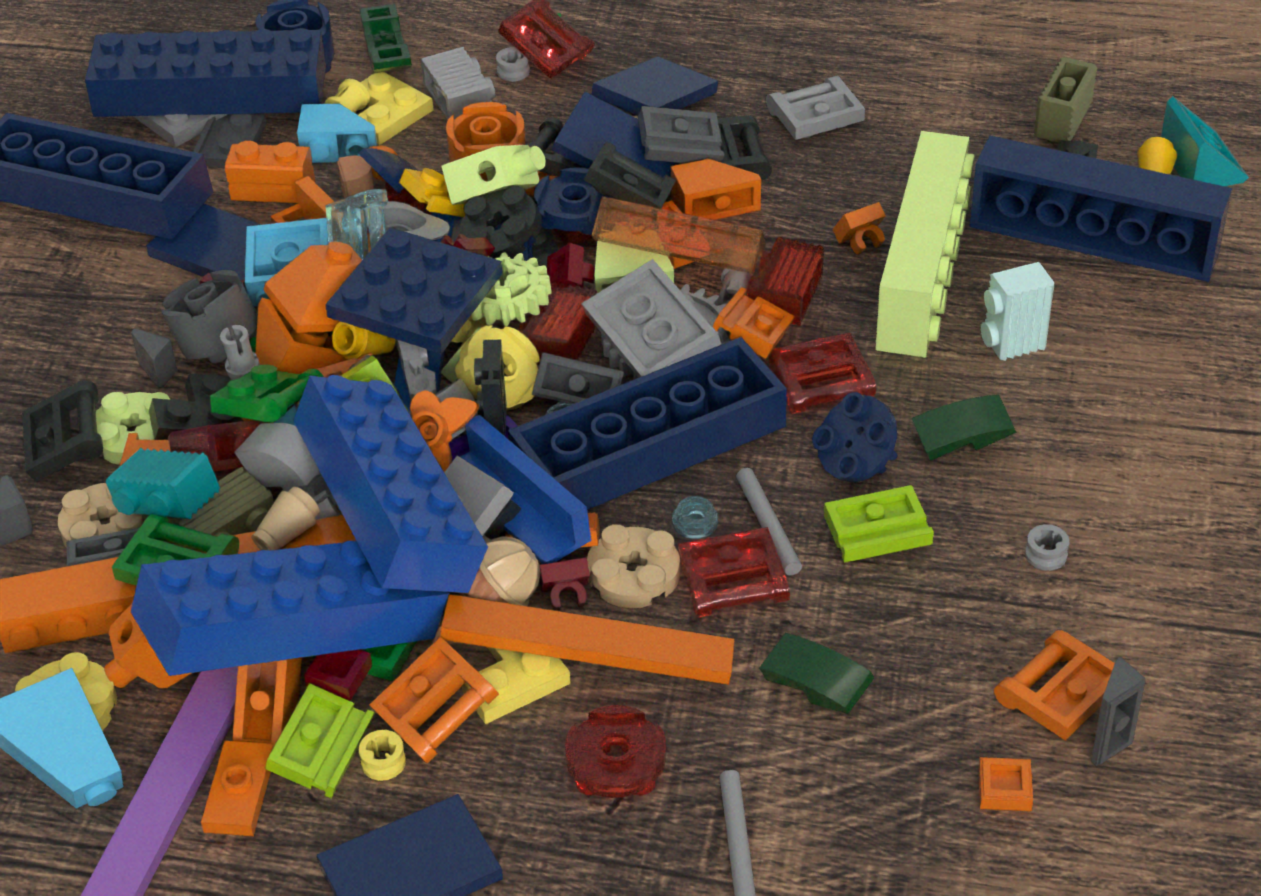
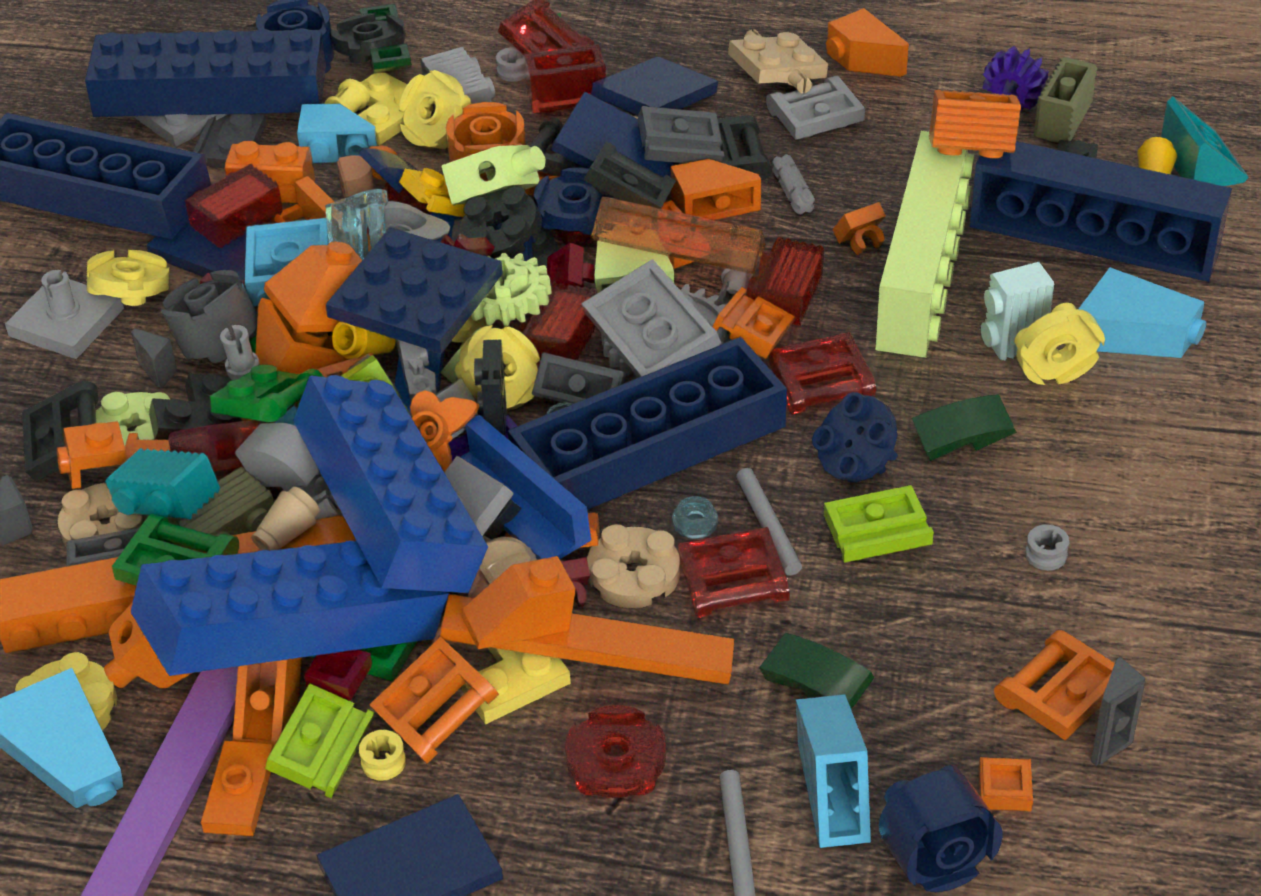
(63, 316): none -> light grey tile
(90, 448): none -> orange bracket
(127, 277): none -> light yellow plate
(233, 204): none -> clear red brick
(363, 32): none -> pearl dark grey plate
(415, 102): none -> light yellow plate
(522, 604): none -> orange slope
(562, 76): none -> clear red brick
(778, 59): none -> tan plate
(793, 184): none -> light grey axle
(834, 770): none -> medium azure slope
(866, 45): none -> orange slope
(938, 829): none -> dark blue brick
(974, 123): none -> orange brick
(1016, 75): none -> dark purple gear
(1039, 343): none -> light yellow plate
(1144, 316): none -> medium azure slope

